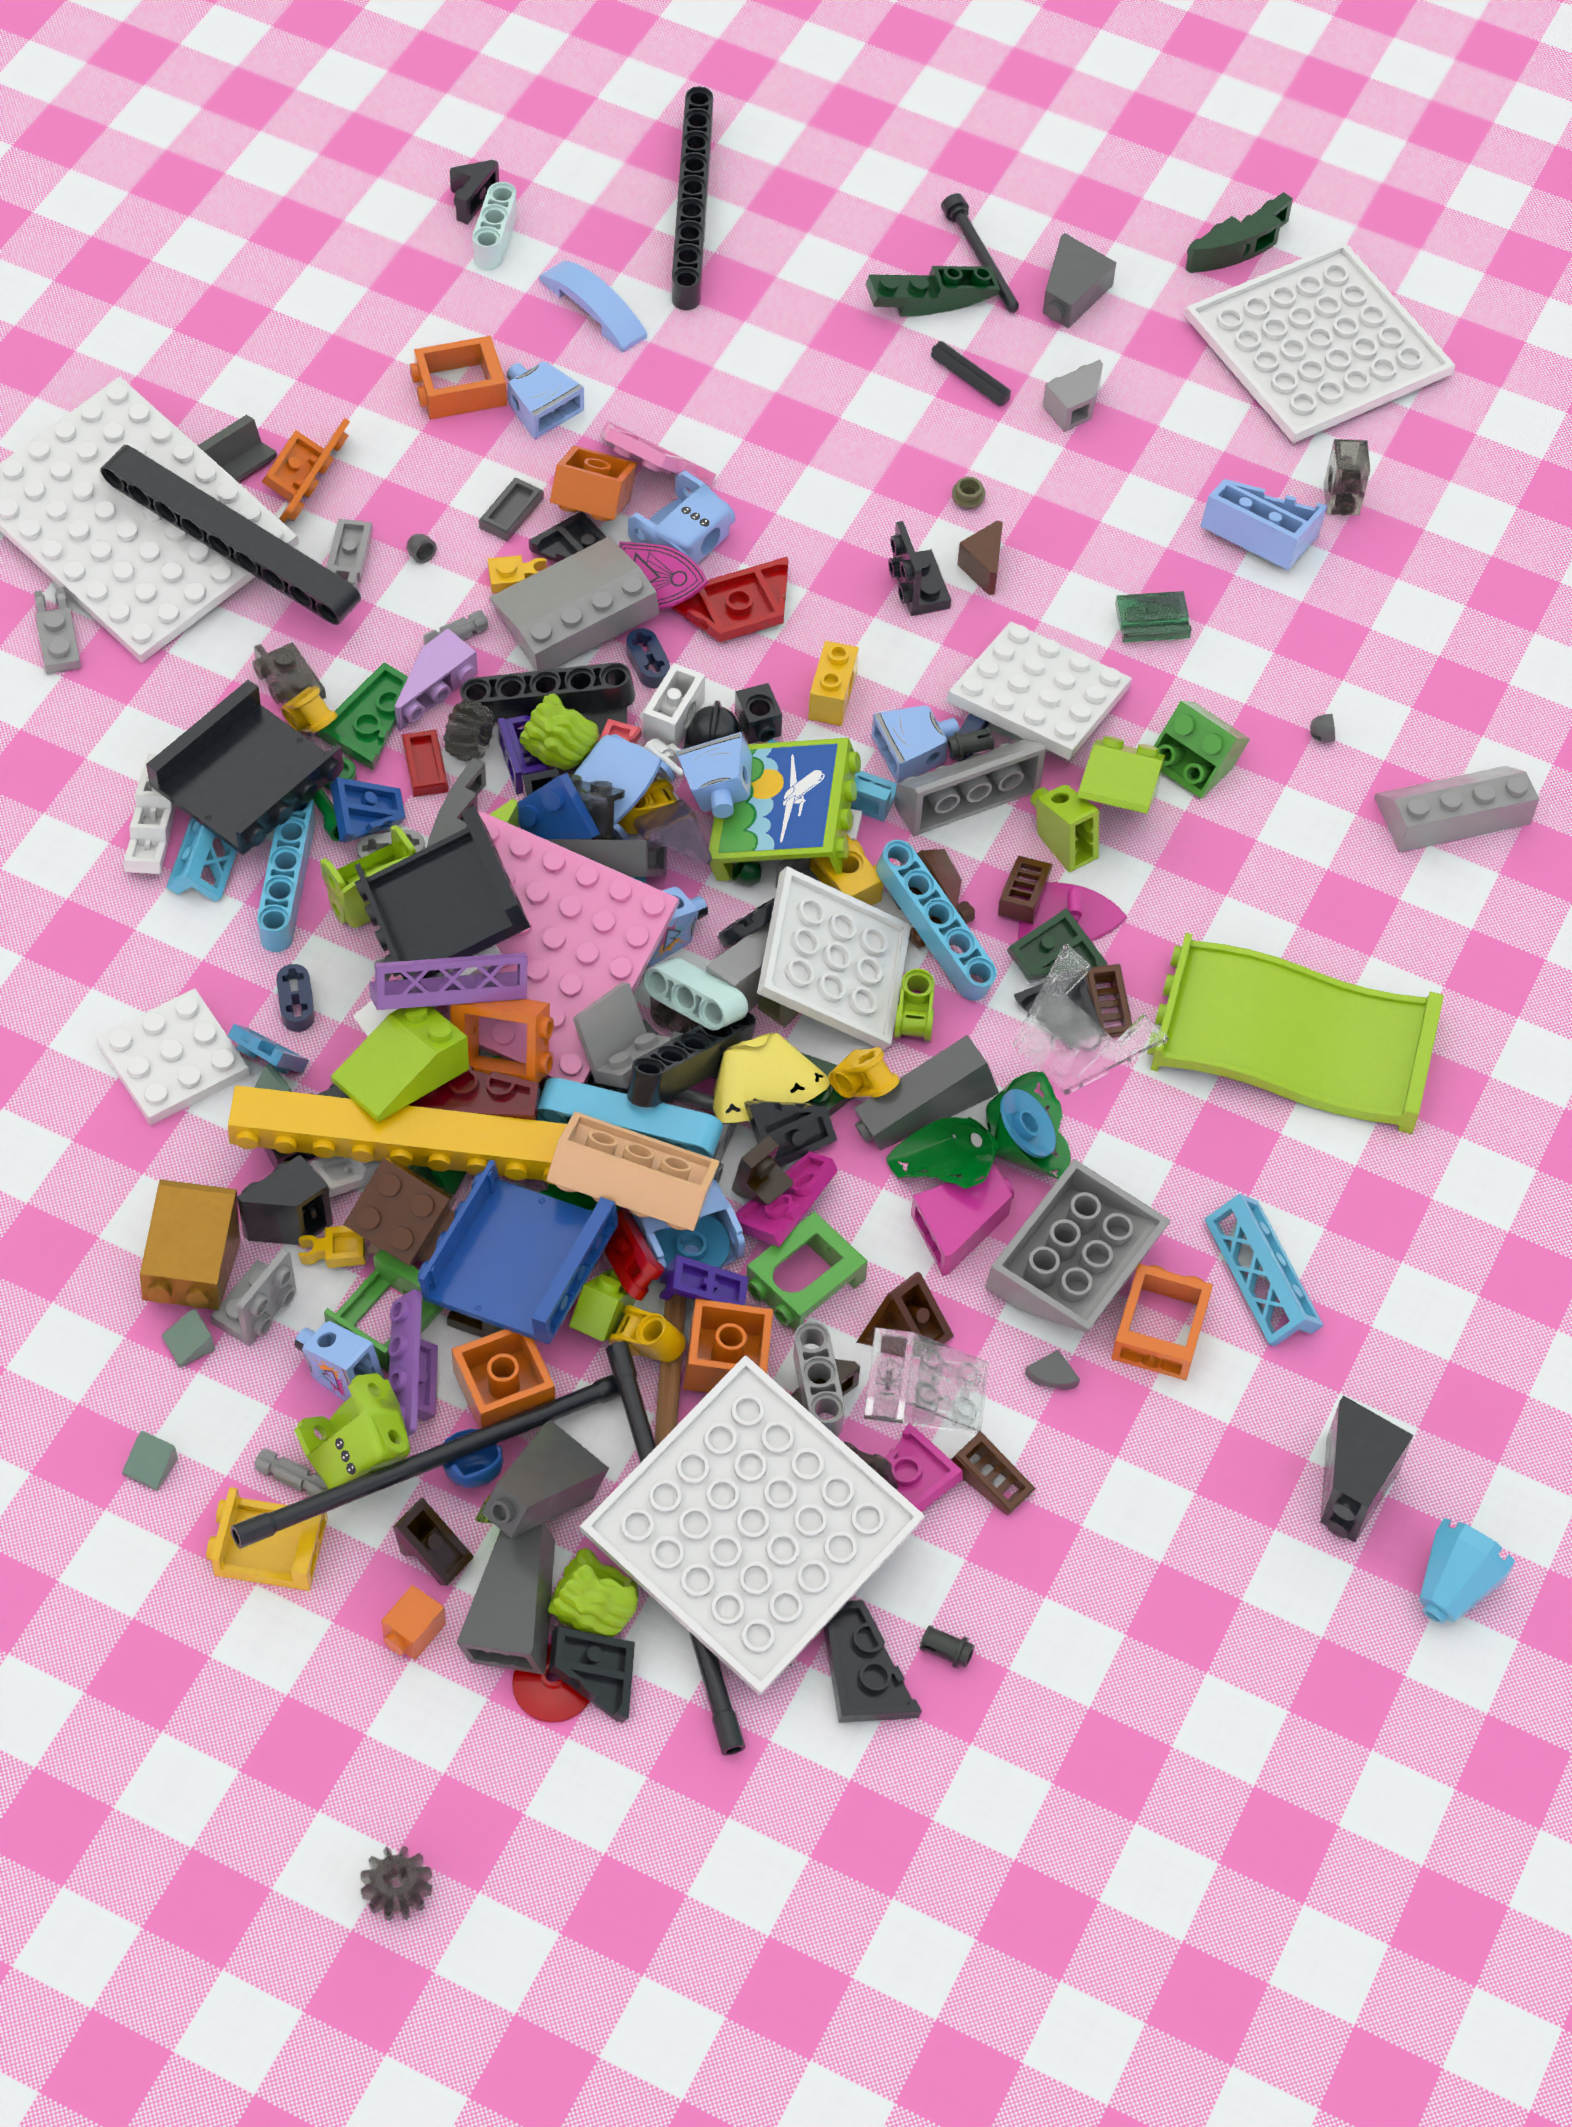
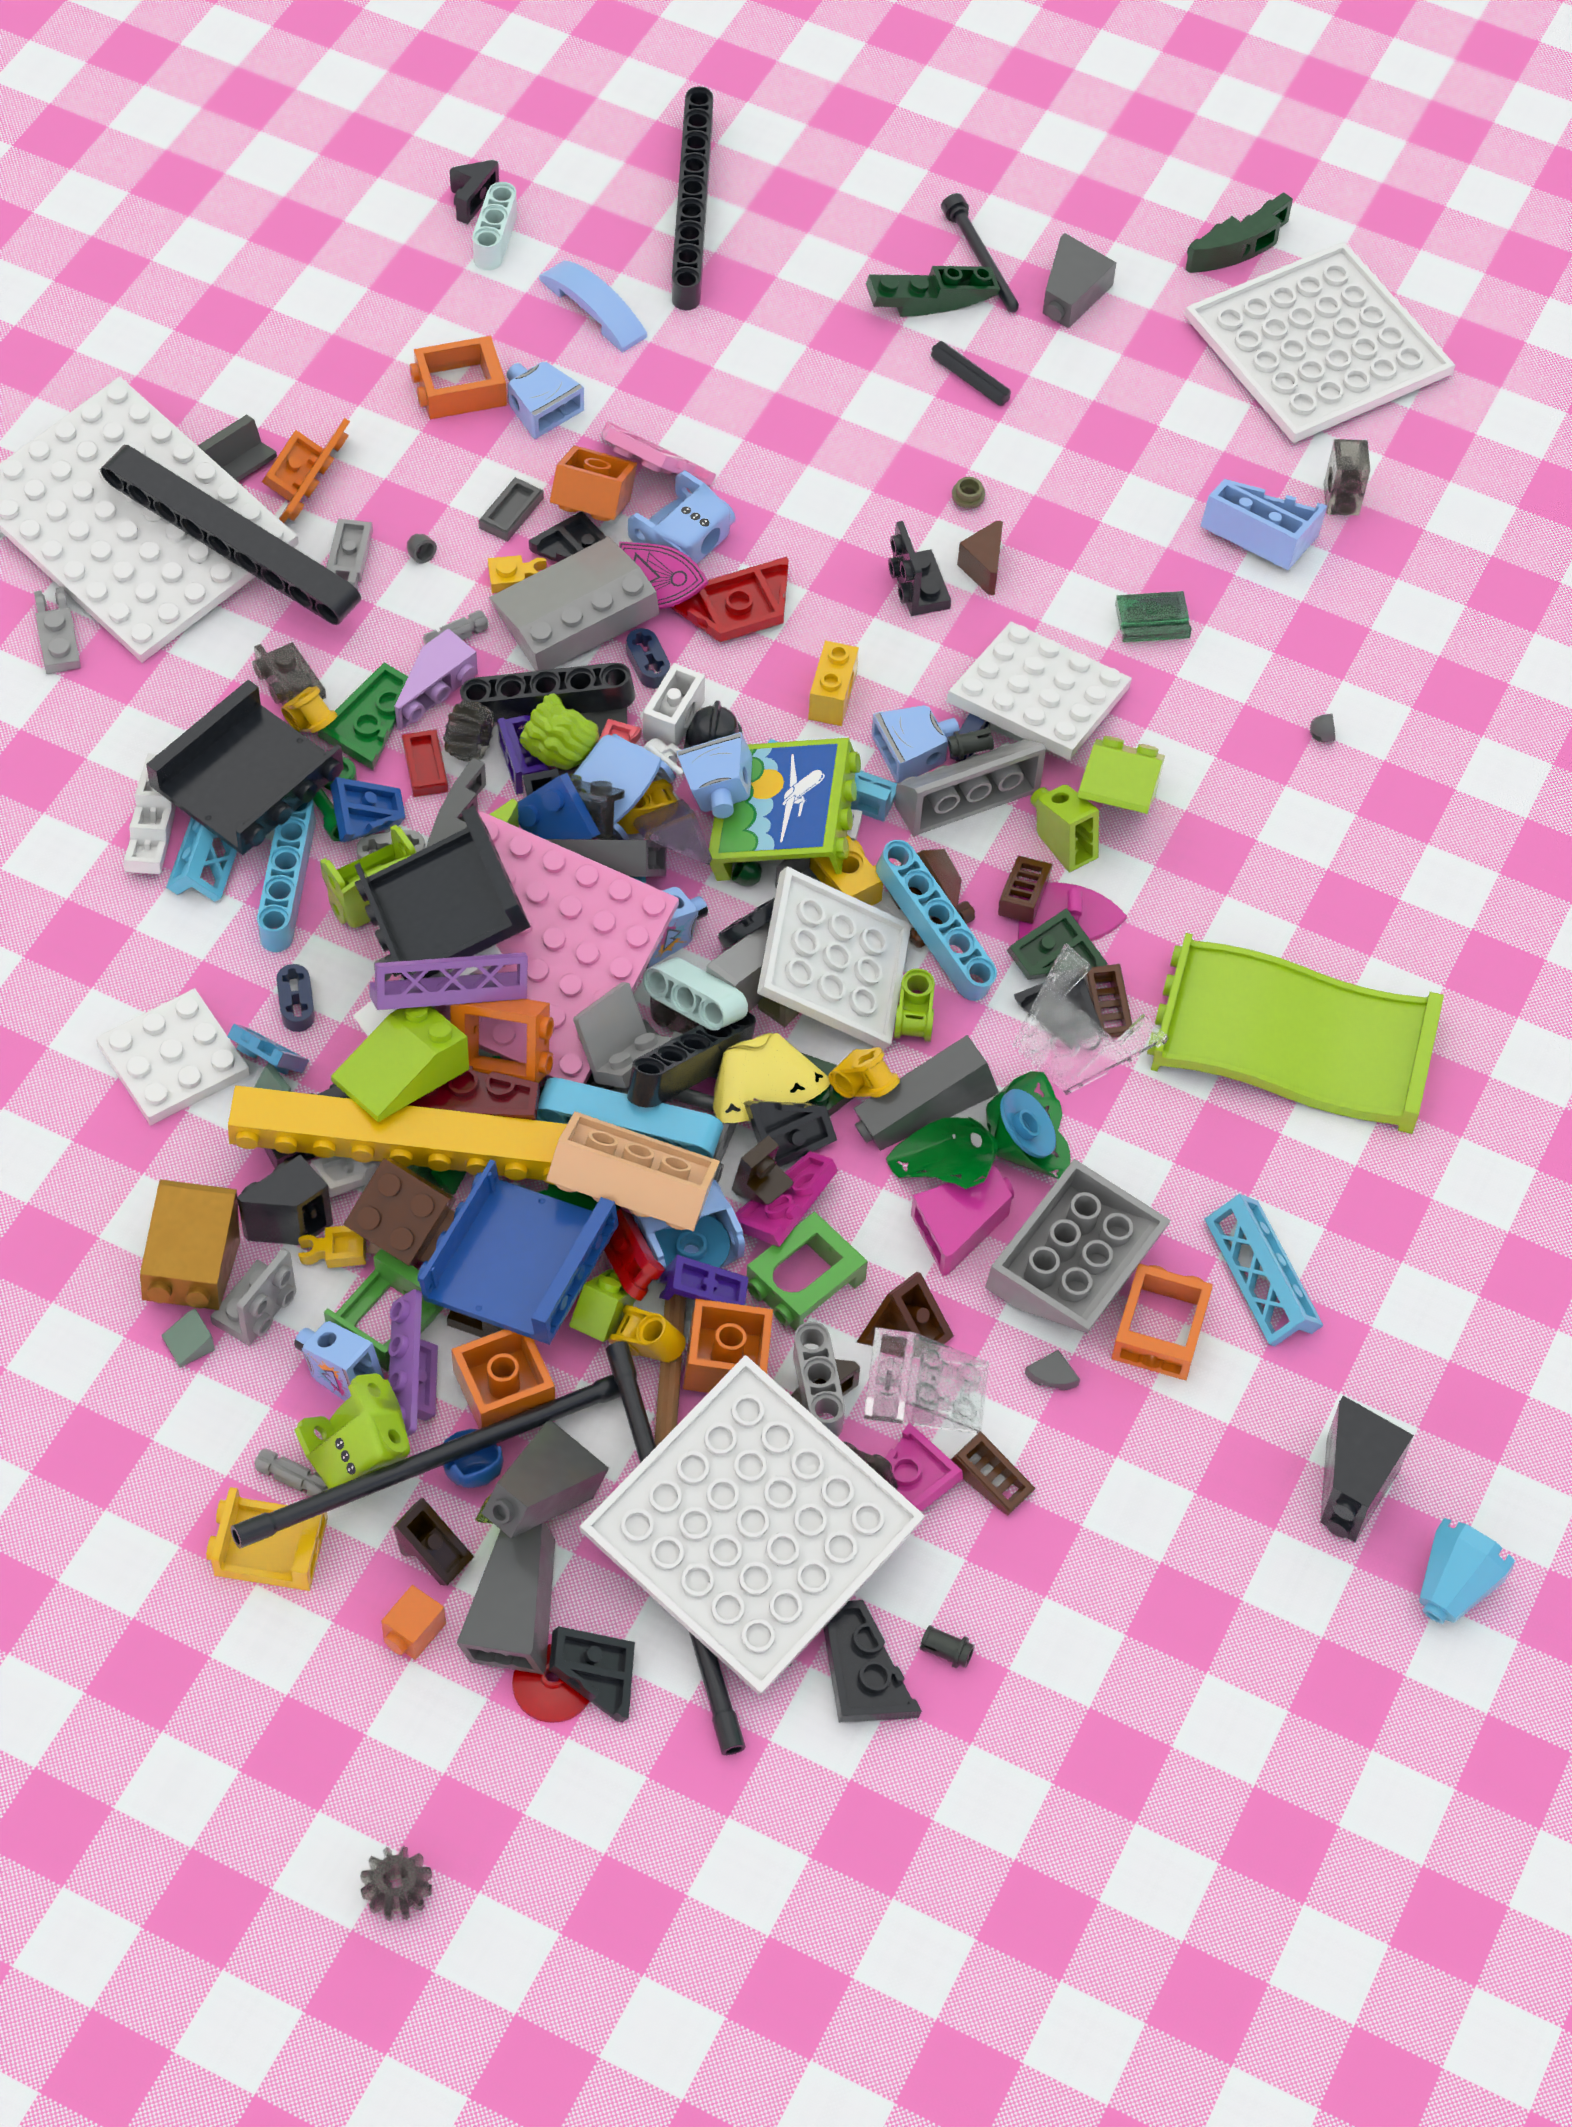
(150, 1460): sand green slope -> none
(594, 1596): lime hair -> none
(758, 713): black brick -> none
(1073, 396): light grey slope -> none
(1199, 748): bright green slope -> none
(1458, 807): light grey slope -> none

